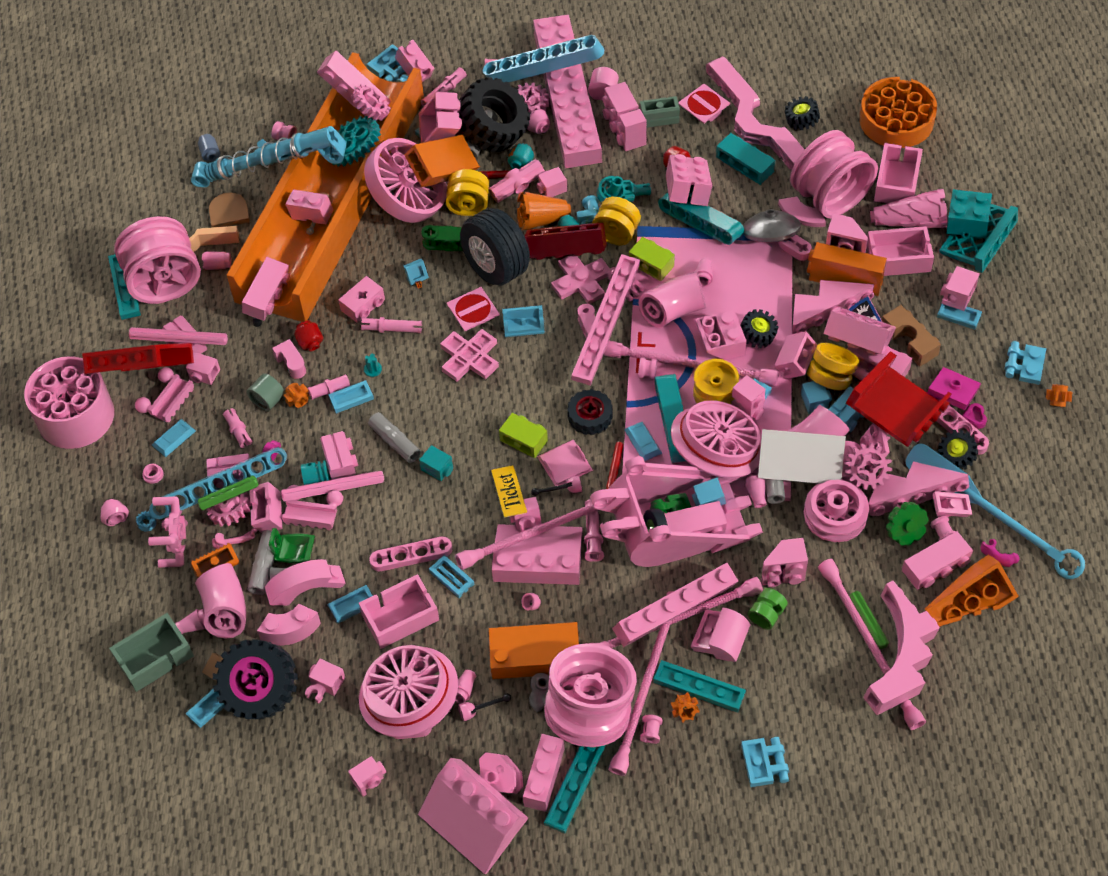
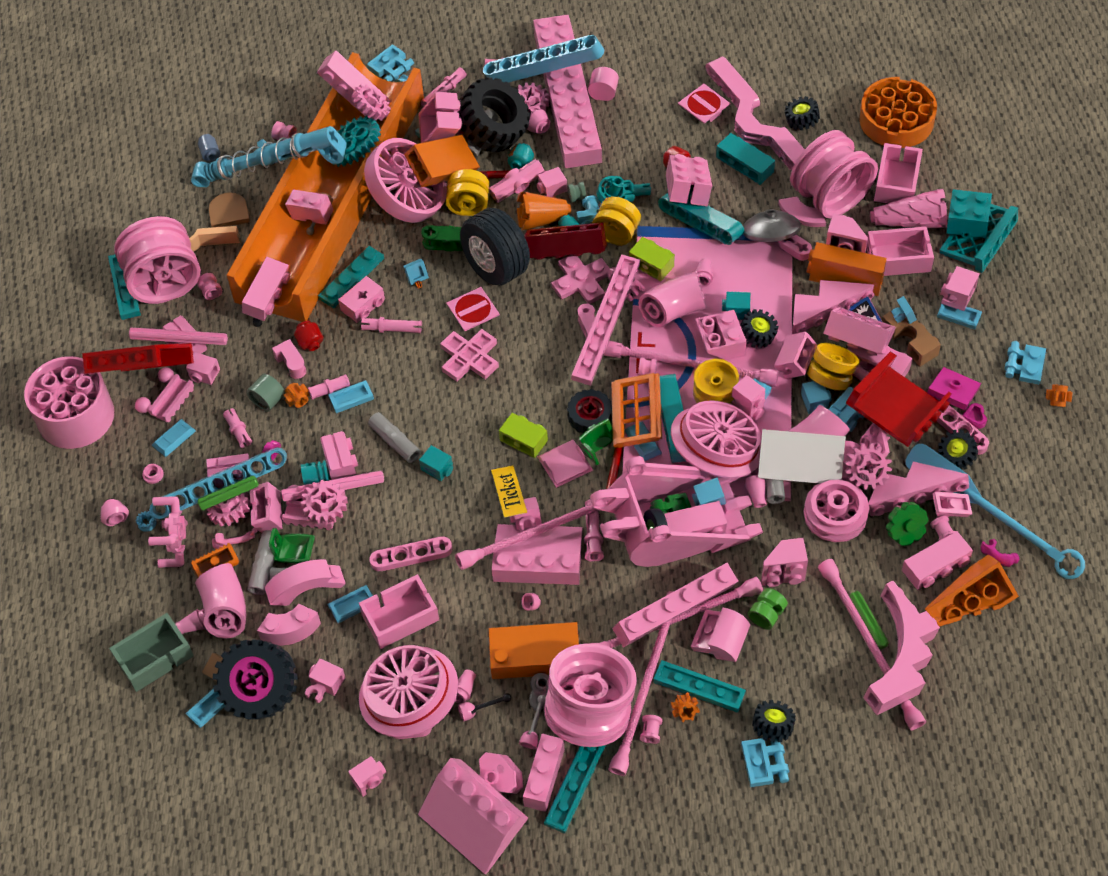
(209, 286): none -> bright pink wheel
(216, 260): bright pink piece -> none
(332, 495): none -> bright pink gear
(351, 276): none -> teal plate
(372, 367): teal piece -> none
(413, 57): bright pink brick -> none
(463, 588): medium azure tile -> none
(523, 321): medium azure hinge -> none
(529, 738): none -> hinge
(573, 485): hinge -> none
(576, 192): none -> sand green wheel
(596, 438): none -> green piece
(618, 411): none -> orange piece
(627, 125): bright pink piece -> none
(660, 111): sand green brick -> none
(737, 301): none -> teal brick
(773, 721): none -> black wheel
(903, 311): none -> medium azure tile

